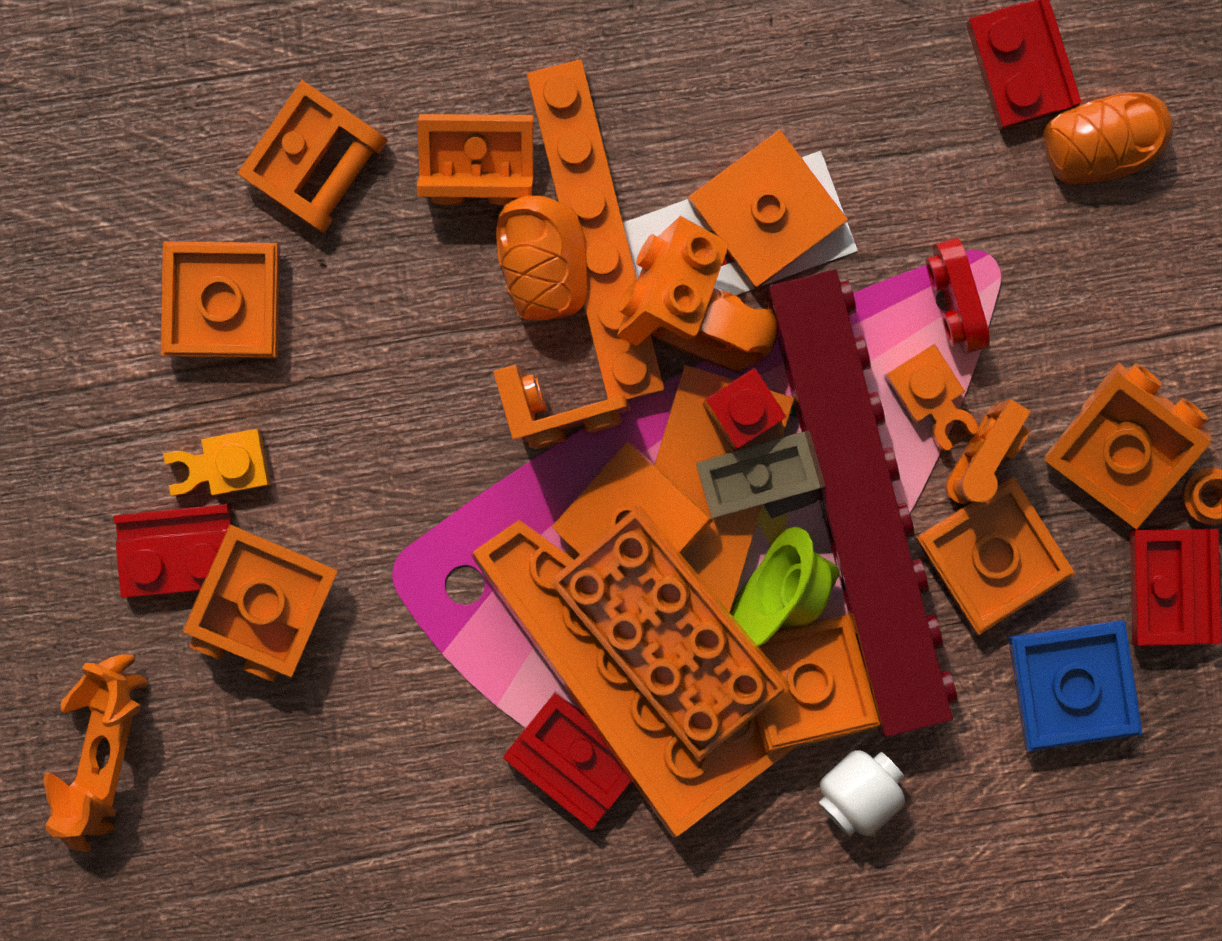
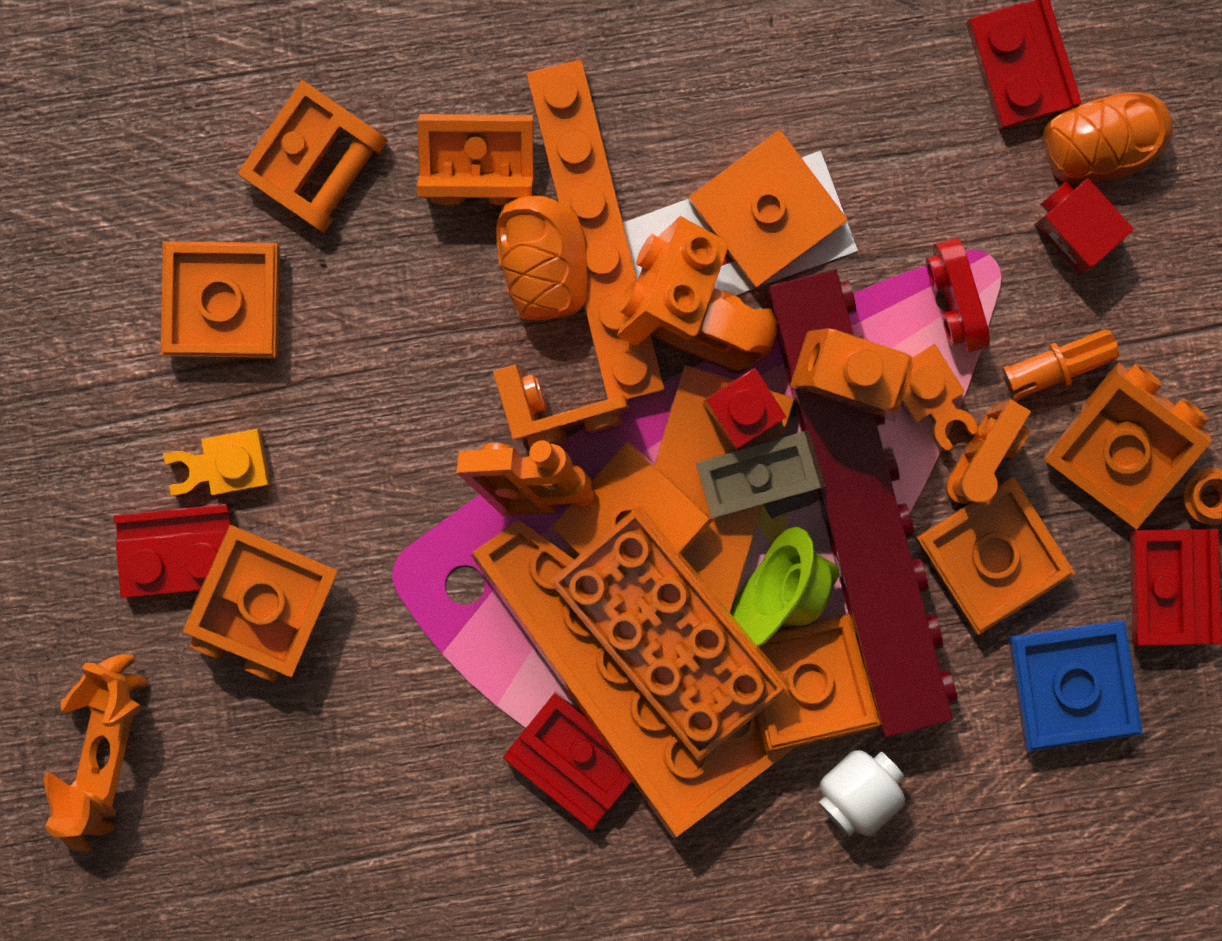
(525, 483): none -> orange plate
(853, 372): none -> orange torso
(1060, 364): none -> orange axle
(1082, 224): none -> red brick

